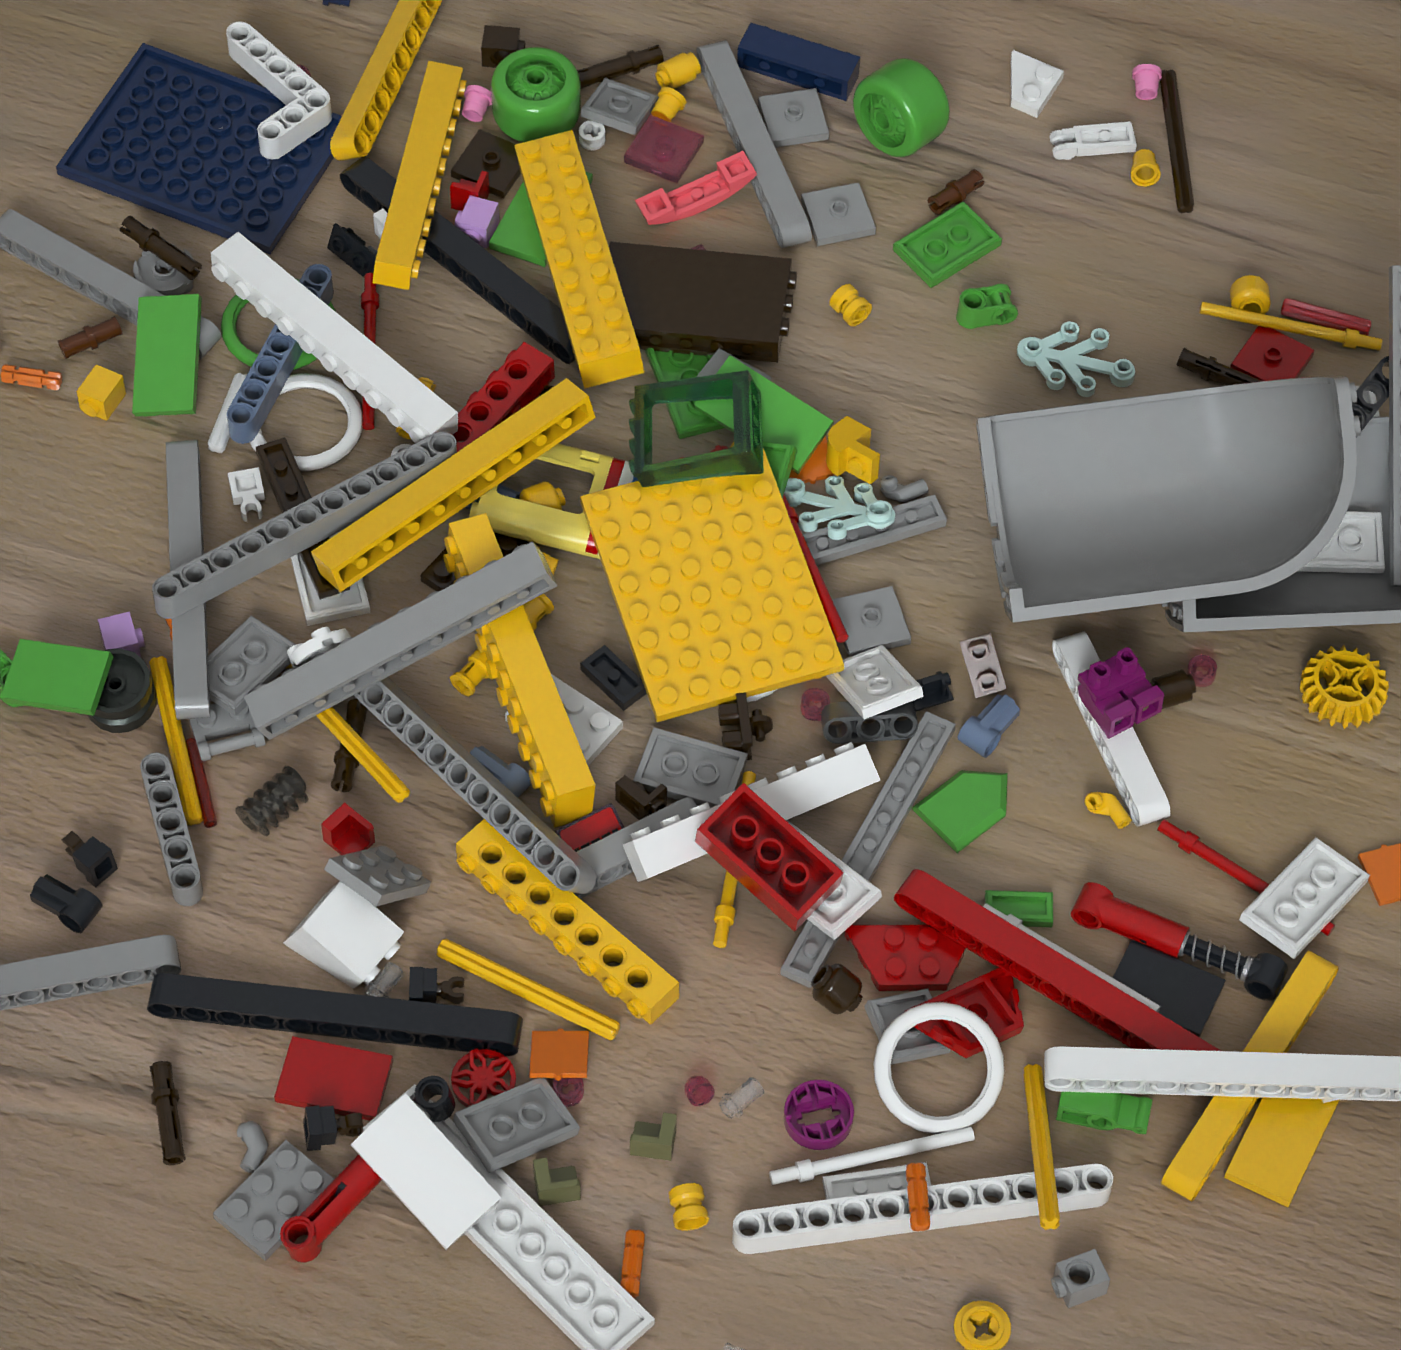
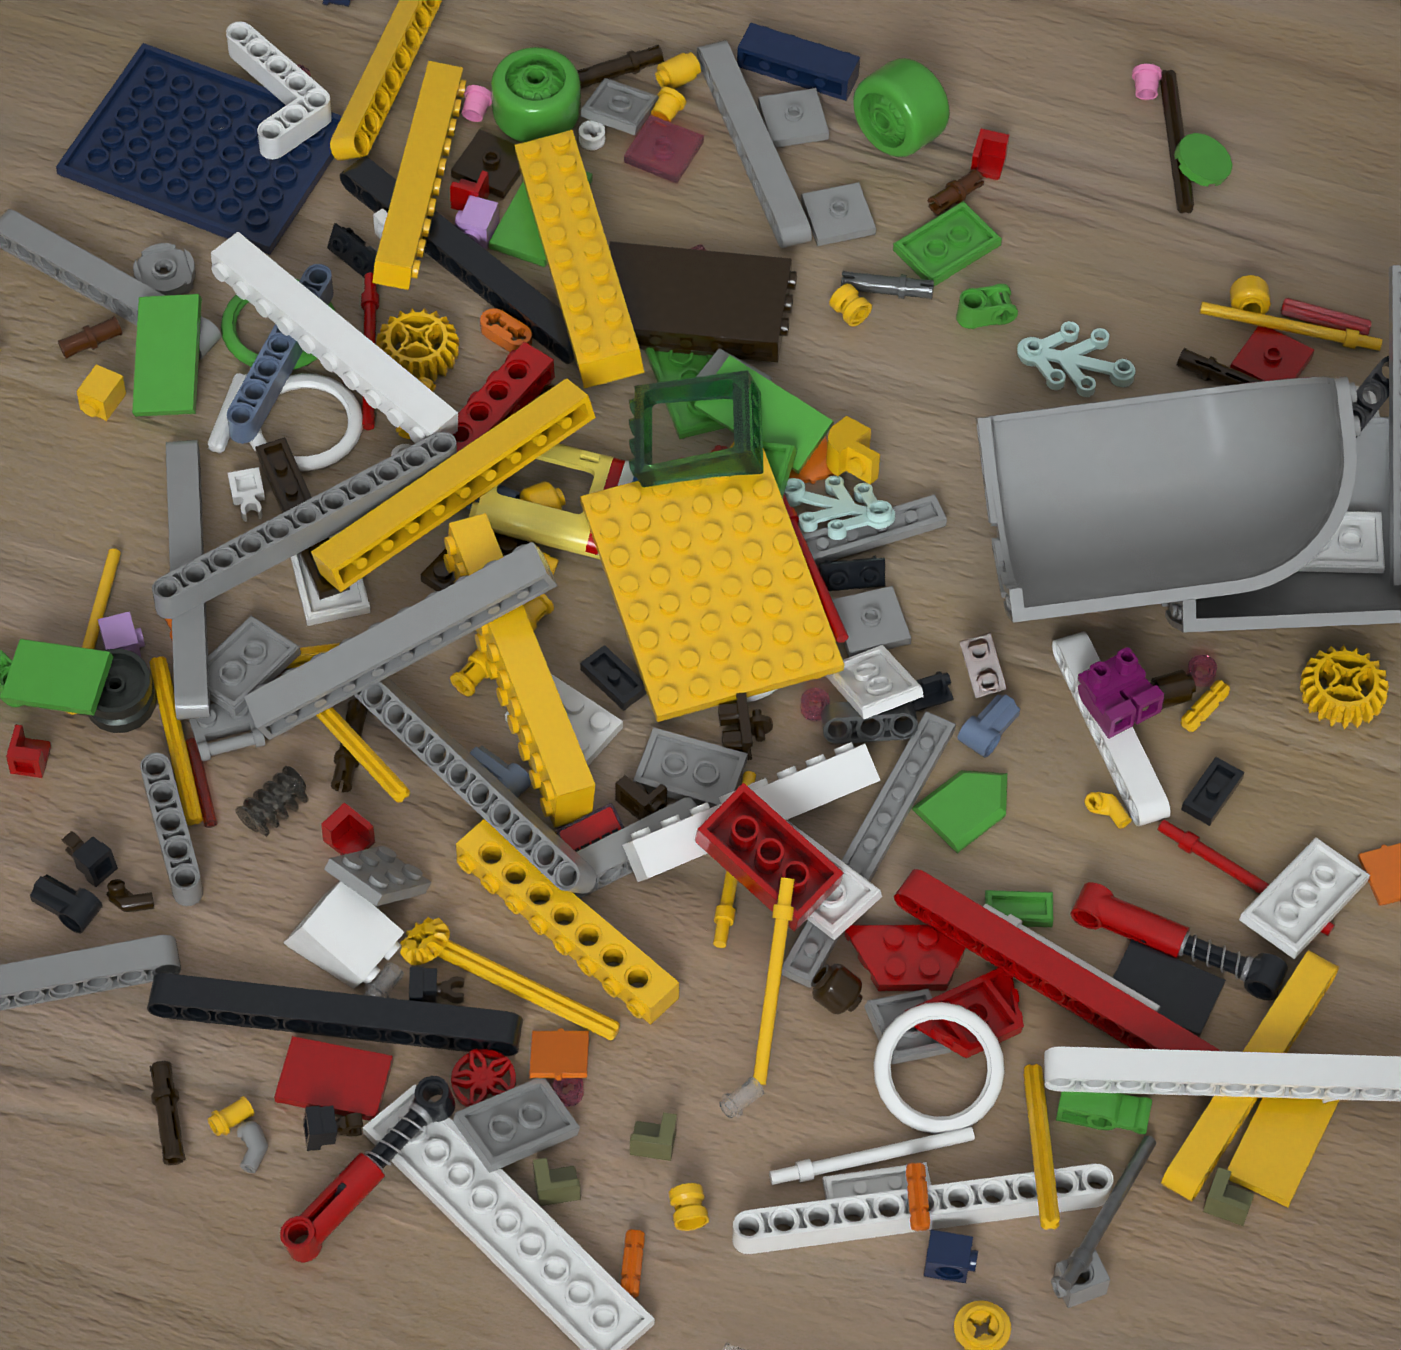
(27, 755): none -> red panel
(31, 377): orange axle -> none
(101, 600): none -> yellow bar
(126, 900): none -> dark brown arm
(152, 241): dark brown pin -> none
(230, 1116): none -> yellow pin
(271, 1196): light grey plate -> none
(321, 642): white plate -> none
(418, 335): none -> yellow gear
(426, 1171): white slope -> none
(430, 947): none -> yellow gear
(499, 43): dark brown brick -> none
(508, 328): none -> orange beam
(699, 194): coral slope -> none
(702, 1088): clear pink hinge -> none
(782, 914): none -> yellow bar
(817, 1100): magenta piece -> none
(853, 574): none -> black hinge
(889, 285): none -> dark grey pin
(900, 492): light grey arm -> none
(950, 1256): none -> dark blue brick
(990, 153): none -> red panel
(1032, 83): white wing -> none
(1082, 1256): none -> flat silver bar
(1093, 140): white hinge -> none
(1145, 168): yellow piece -> none
(1203, 159): none -> bright green tile
(1205, 706): none -> yellow axle
(1212, 791): none -> black plate
(1227, 1200): none -> olive panel

